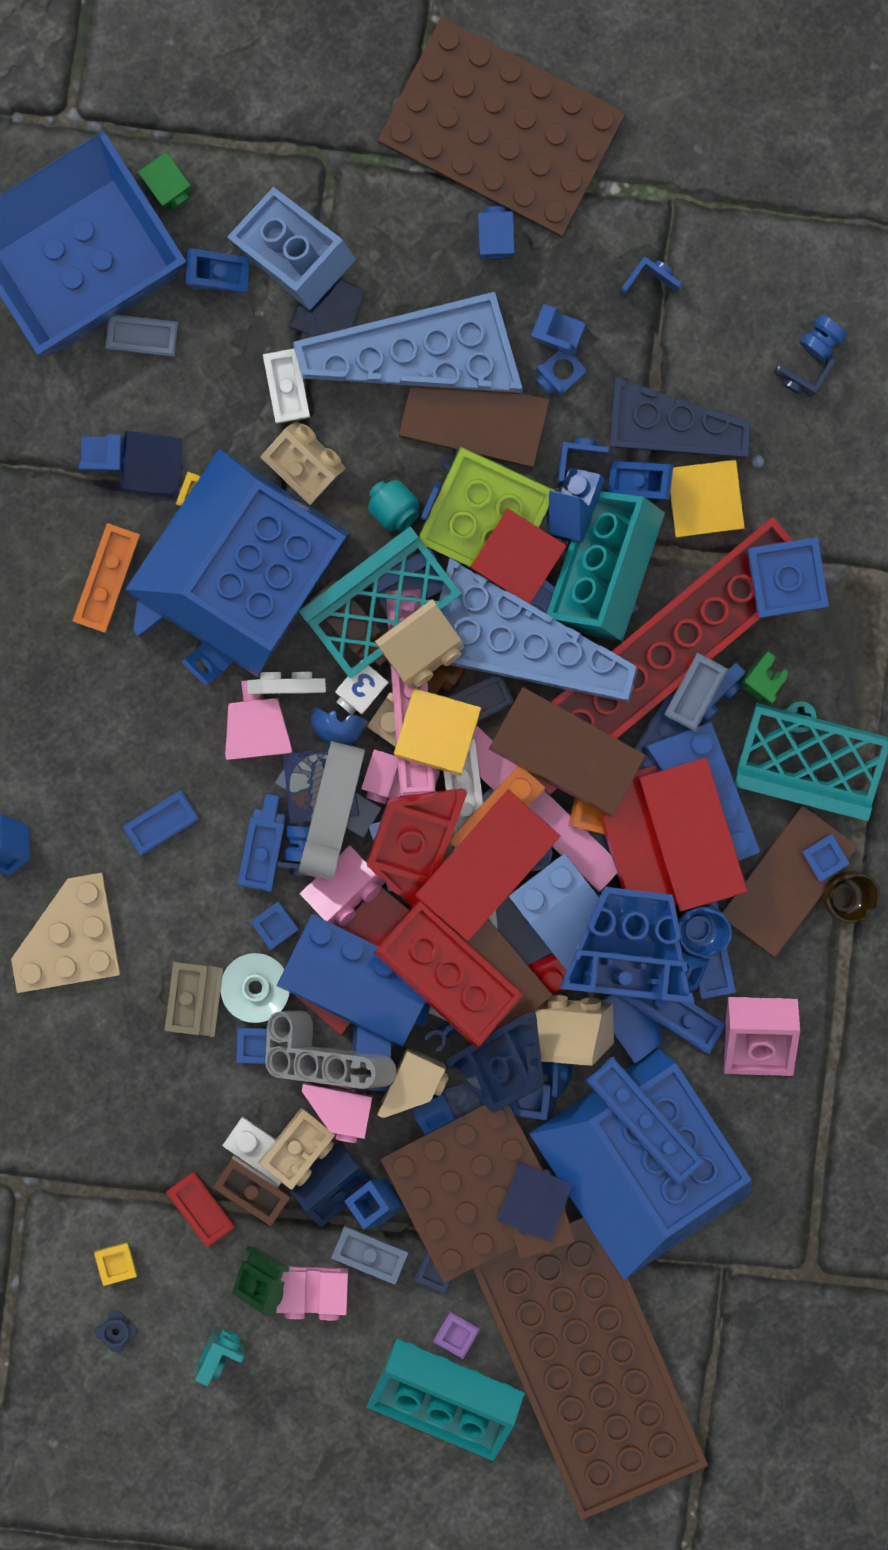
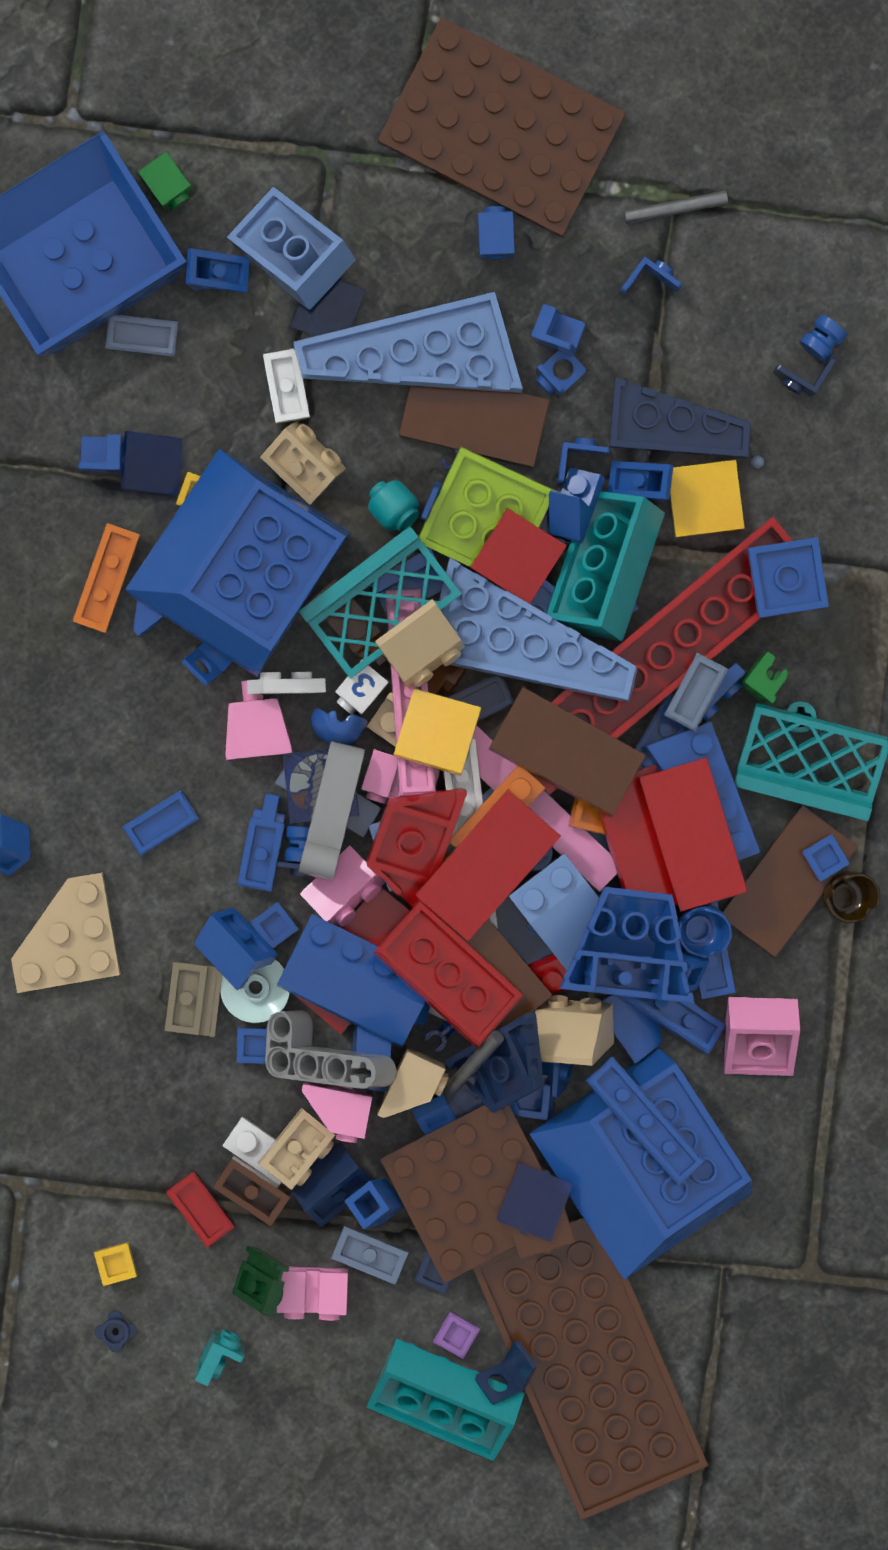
(234, 946): none -> blue panel
(472, 1064): none -> flat silver bar
(514, 1370): none -> dark blue bracket
(676, 207): none -> flat silver bar

